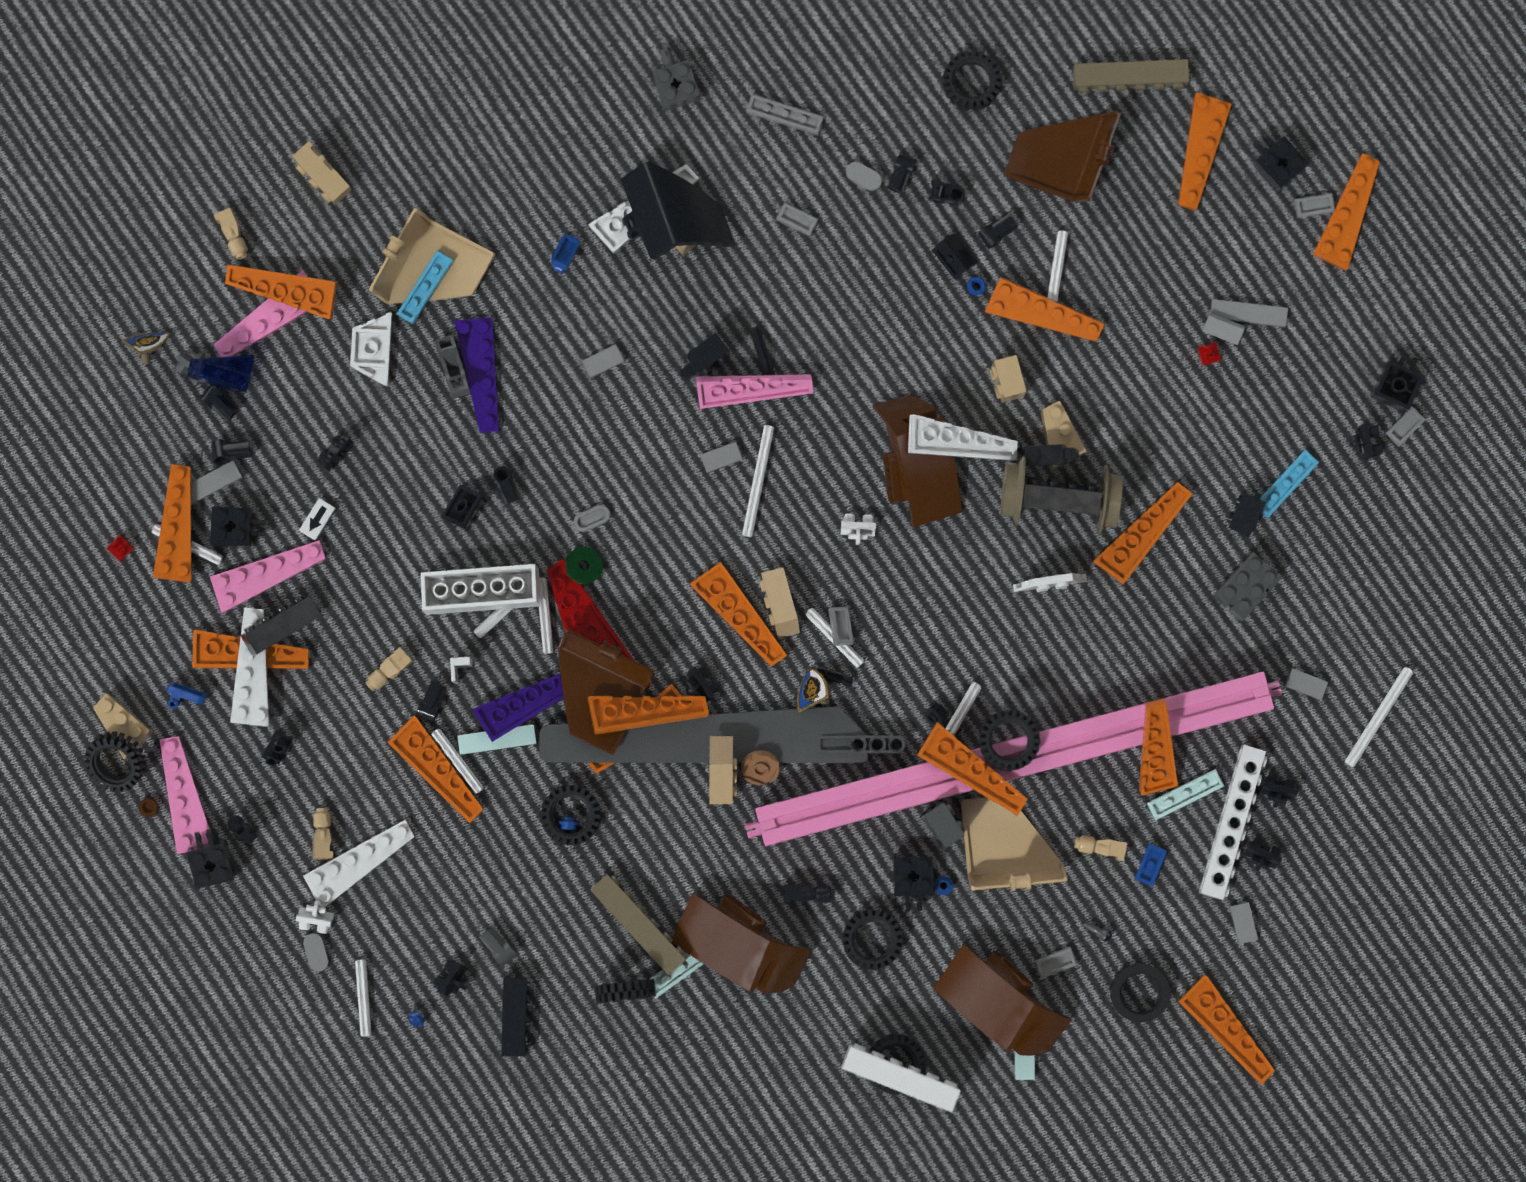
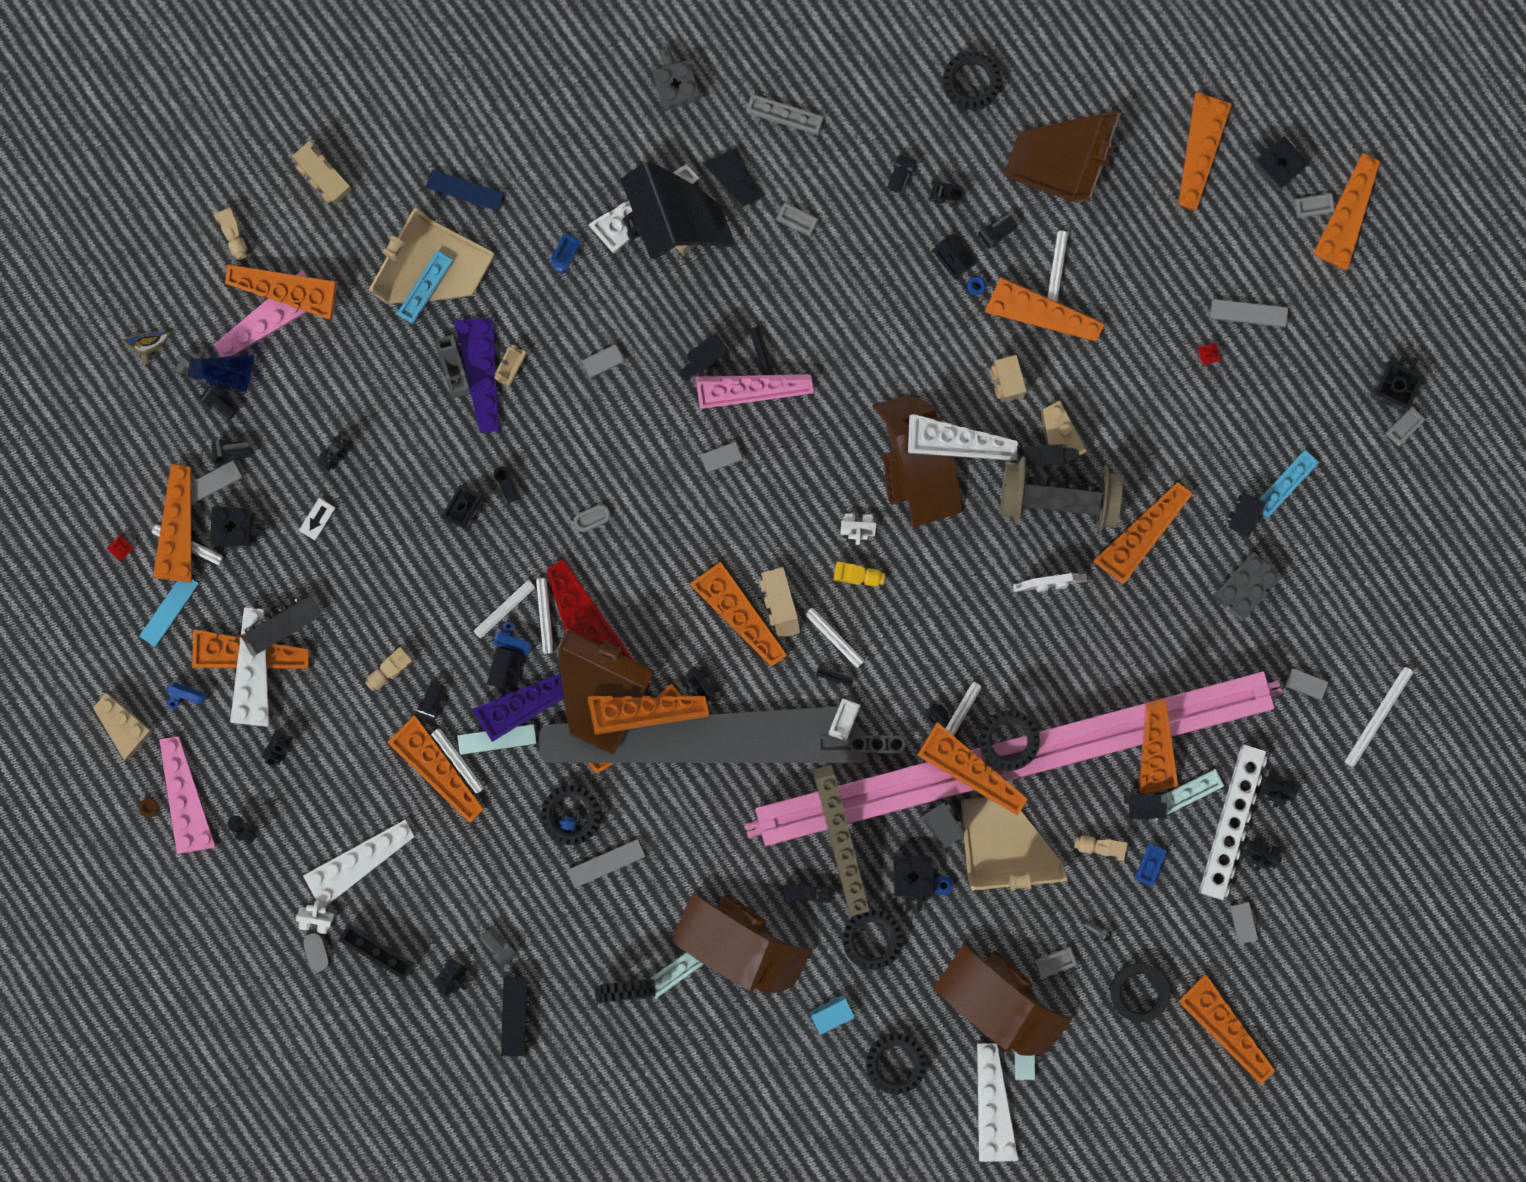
(102, 775): black tyre -> none
(168, 612): none -> medium azure tile
(217, 853): black hinge -> none
(254, 578): bright pink wing -> none
(322, 837): tan piece -> none
(363, 998): white axle -> none
(372, 348): white wing -> none
(377, 951): none -> black brick
(416, 1019): blue plate -> none
(455, 663): white panel -> none
(464, 190): none -> dark blue tile
(480, 589): white brick -> none
(505, 669): none -> black panel
(506, 373): none -> tan hinge
(508, 642): none -> blue piece
(586, 555): dark green tile -> none
(606, 863): none -> light grey tile
(638, 925): dark tan brick -> none
(721, 770): tan wedge -> none
(734, 176): none -> black wing
(758, 481): white axle -> none
(760, 767): medium nougat tile -> none
(812, 690): shield -> none
(831, 1014): none -> medium azure hinge
(841, 626): light grey tile -> none
(841, 840): none -> dark tan brick
(844, 719): none -> white tile
(856, 575): none -> yellow piece
(863, 176): light grey tile -> none
(900, 1078): white brick -> none
(994, 1119): none -> white wing
(1130, 75): dark tan brick -> none
(1147, 806): none -> black panel
(1223, 328): light grey tile -> none
(1369, 450): black hips -> none

